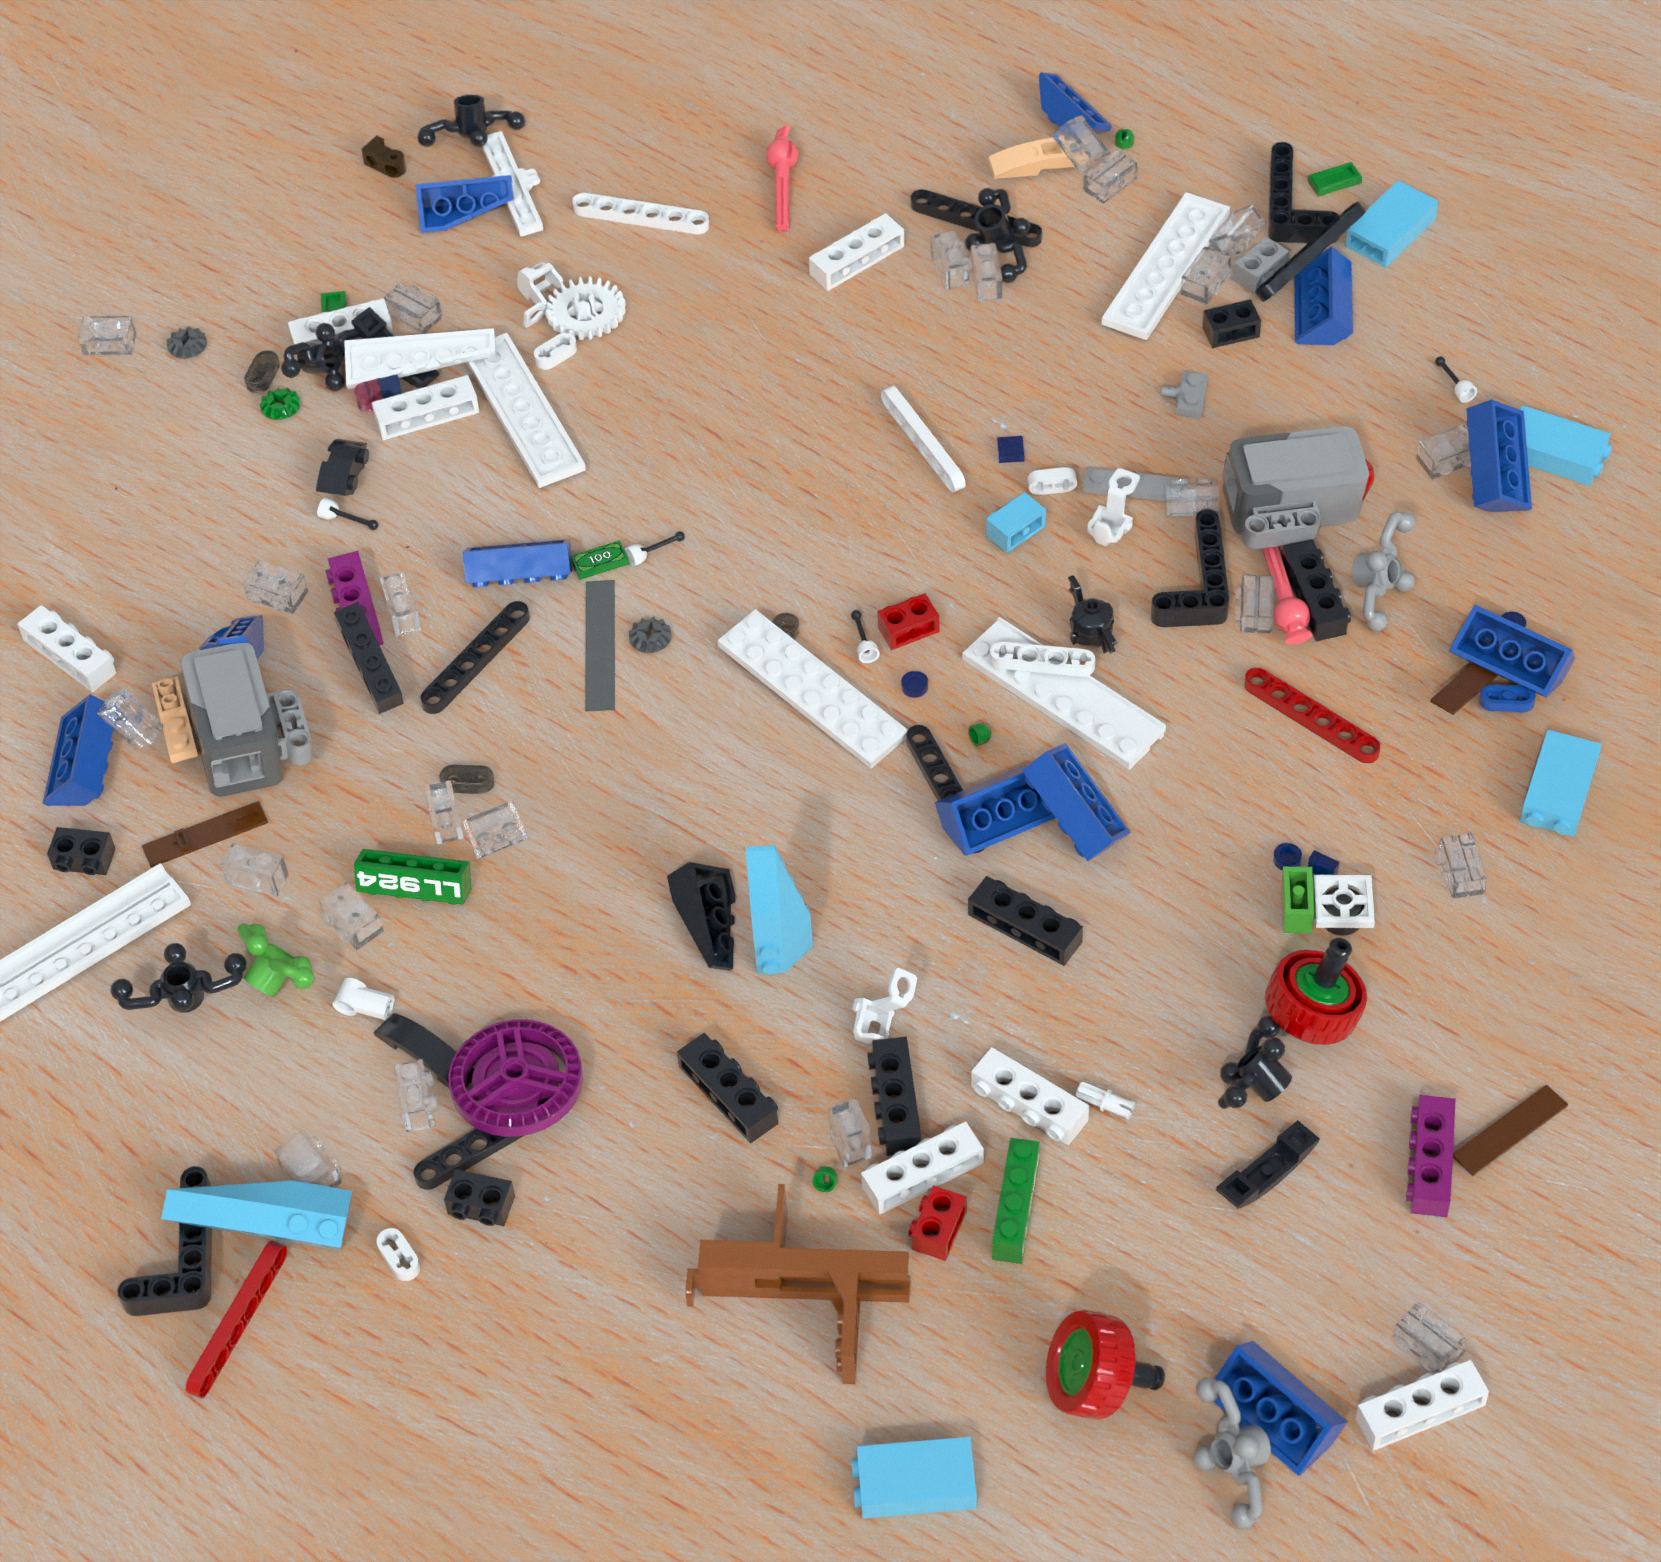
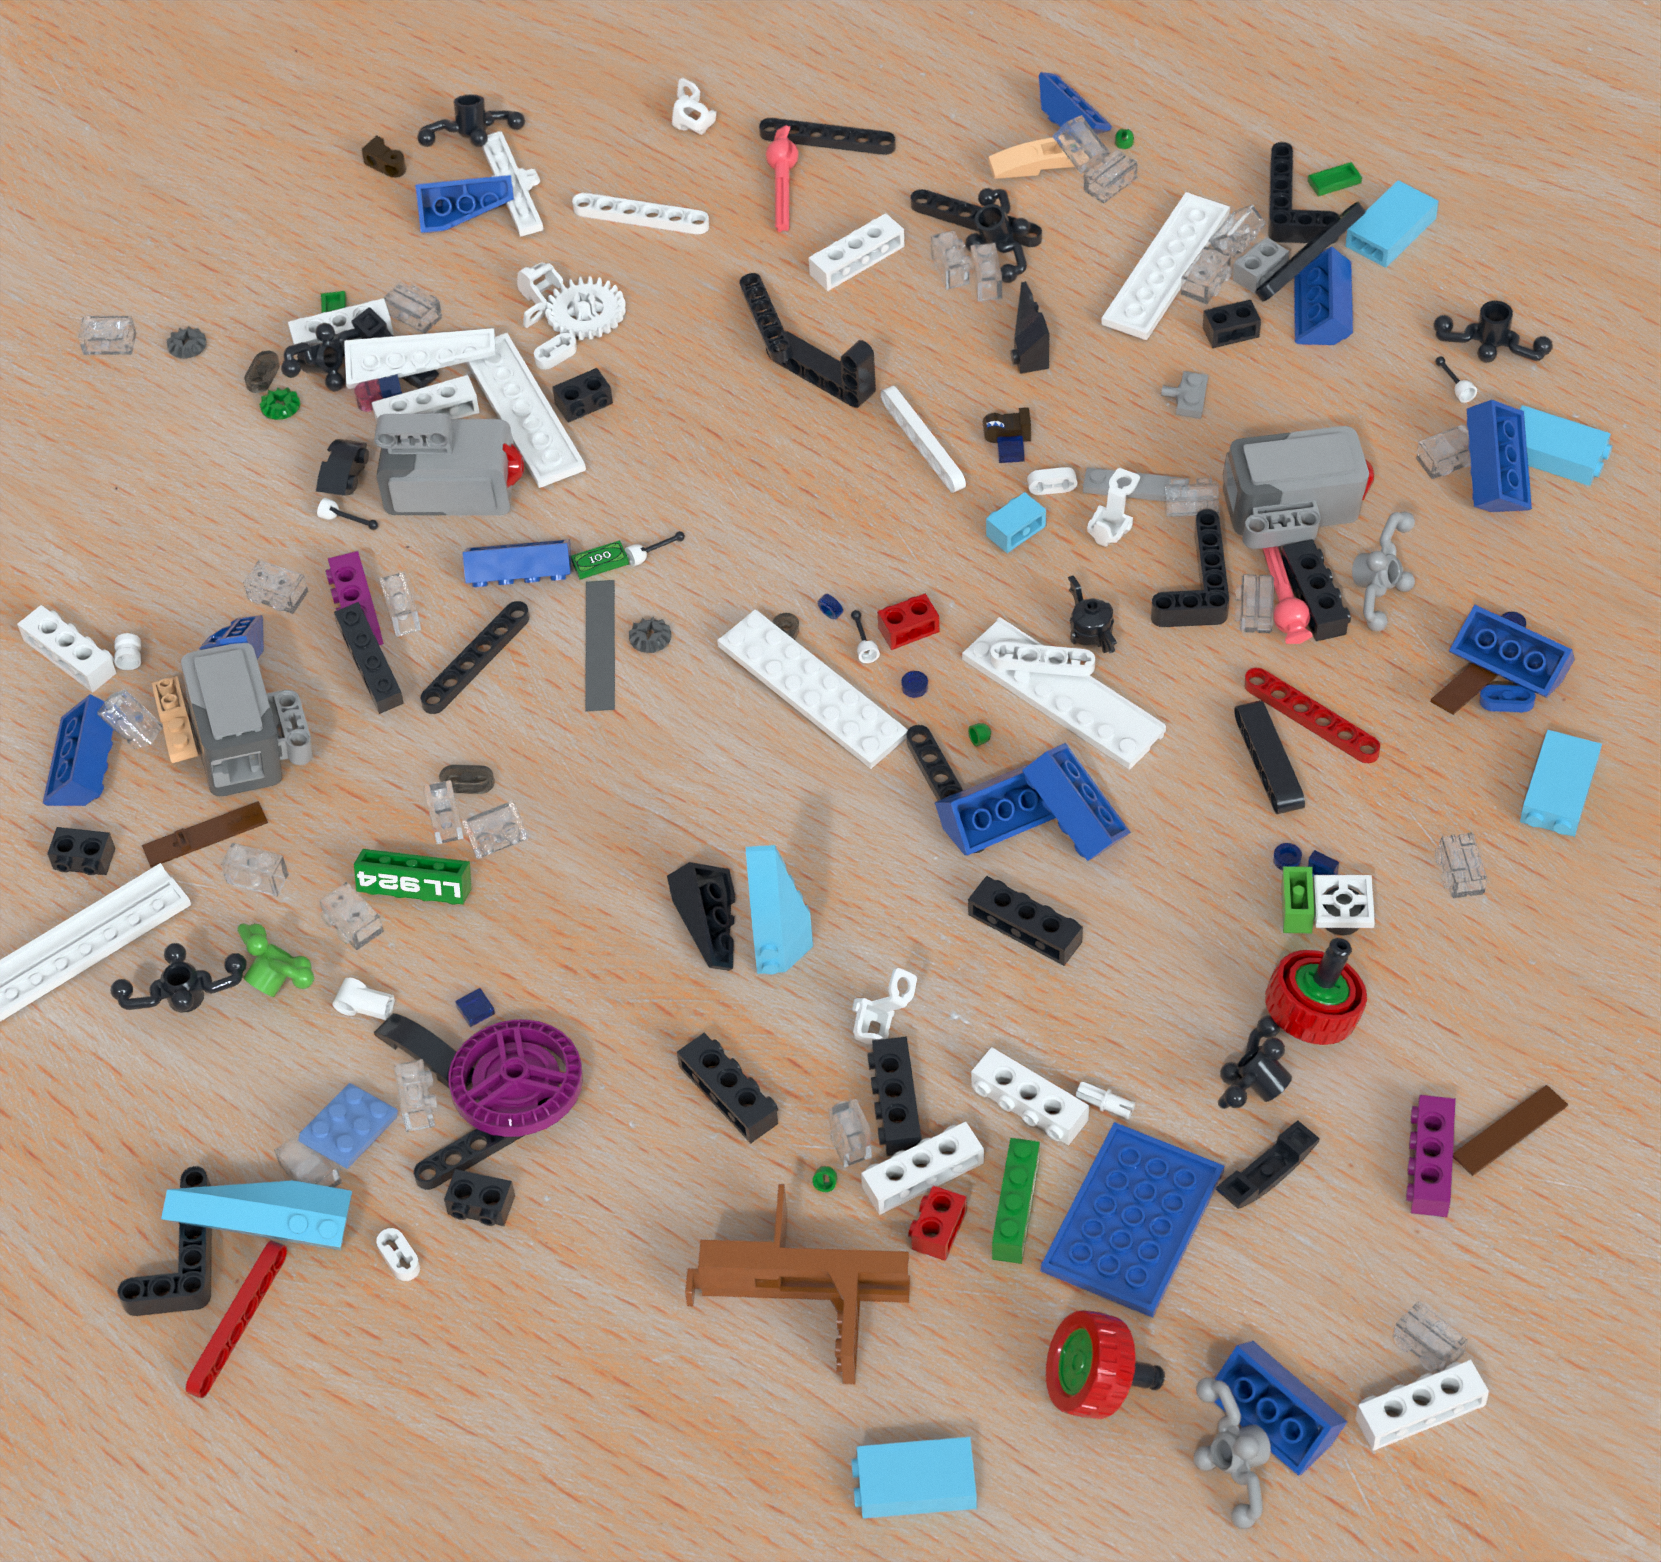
(127, 651): none -> white wheel
(348, 1125): none -> medium blue plate
(446, 465): none -> light grey piece
(475, 1007): none -> clear blue tile
(582, 395): none -> black brick
(686, 105): none -> white piece
(765, 317): none -> black beam
(826, 140): none -> black beam
(830, 606): none -> clear blue tile
(847, 380): none -> black beam
(1007, 425): none -> dark brown leg
(1031, 335): none -> black wedge
(1132, 1219): none -> blue plate
(1269, 757): none -> black beam
(1492, 331): none -> black wheel

